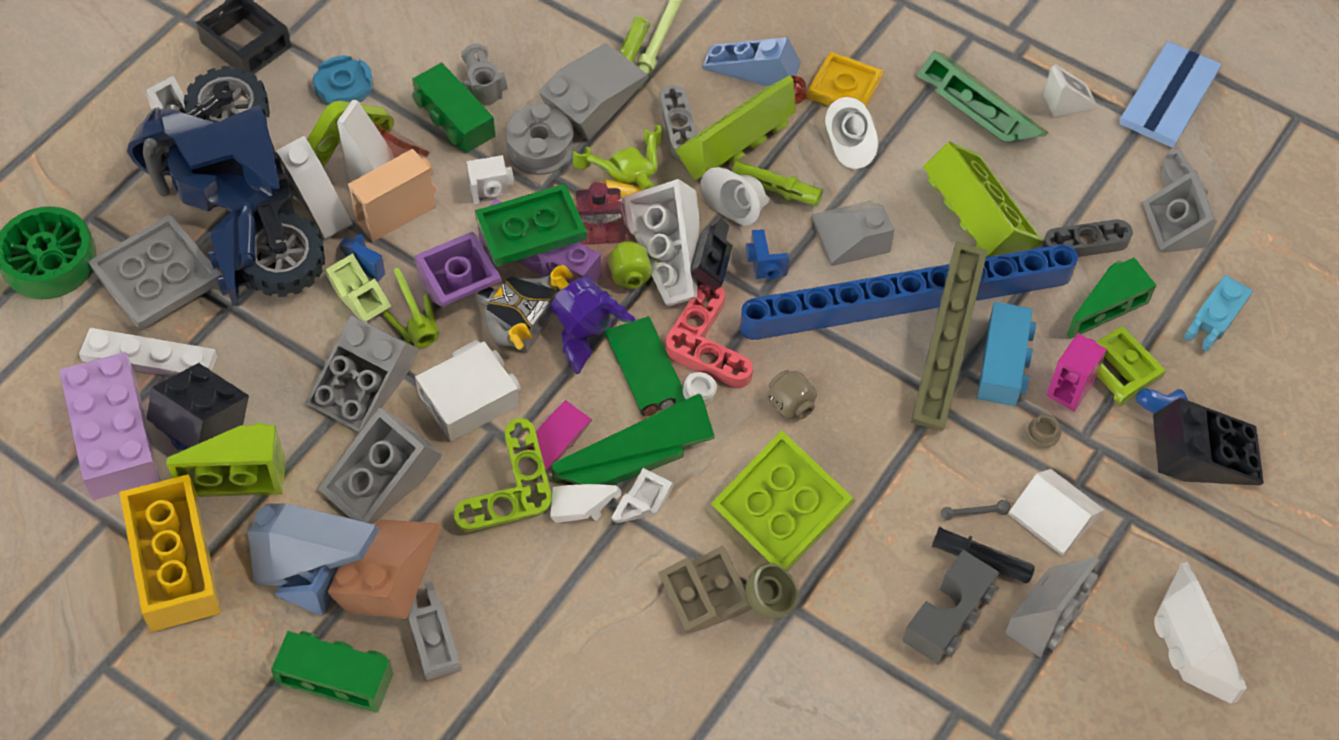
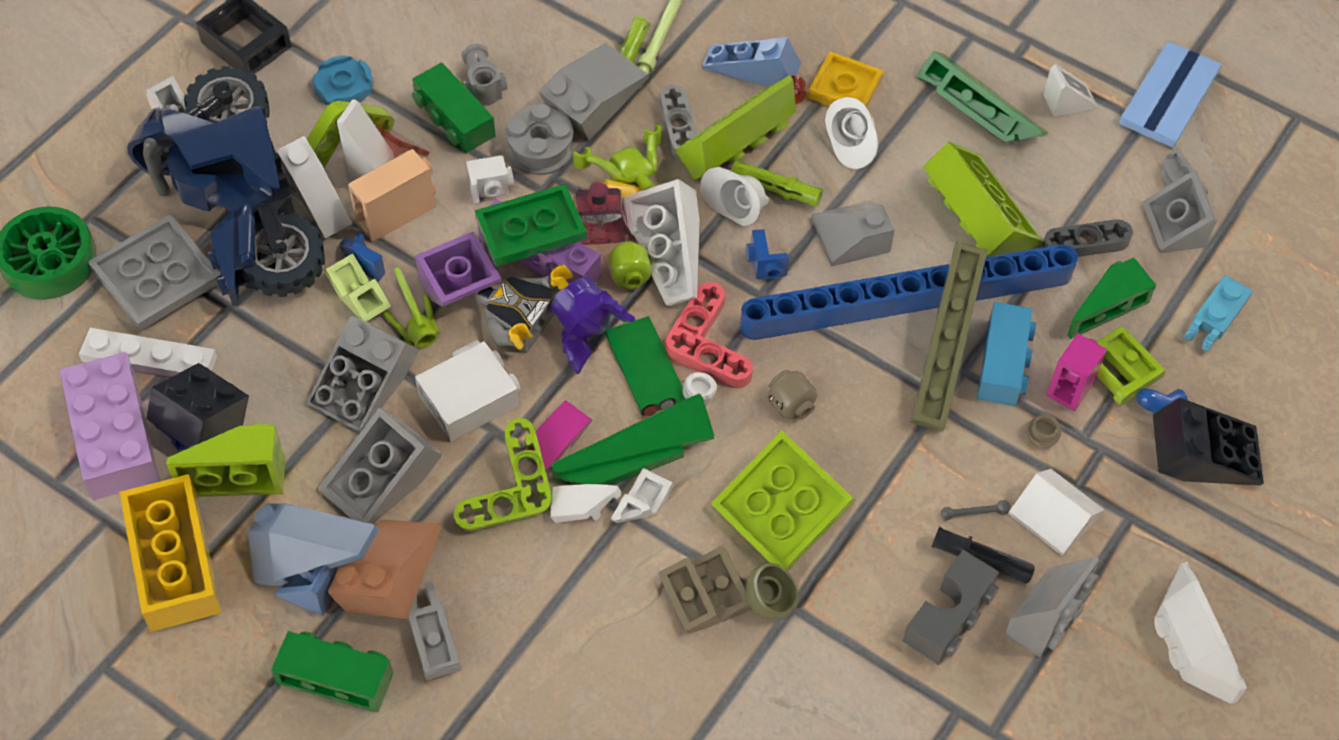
(712, 255): black hinge -> none

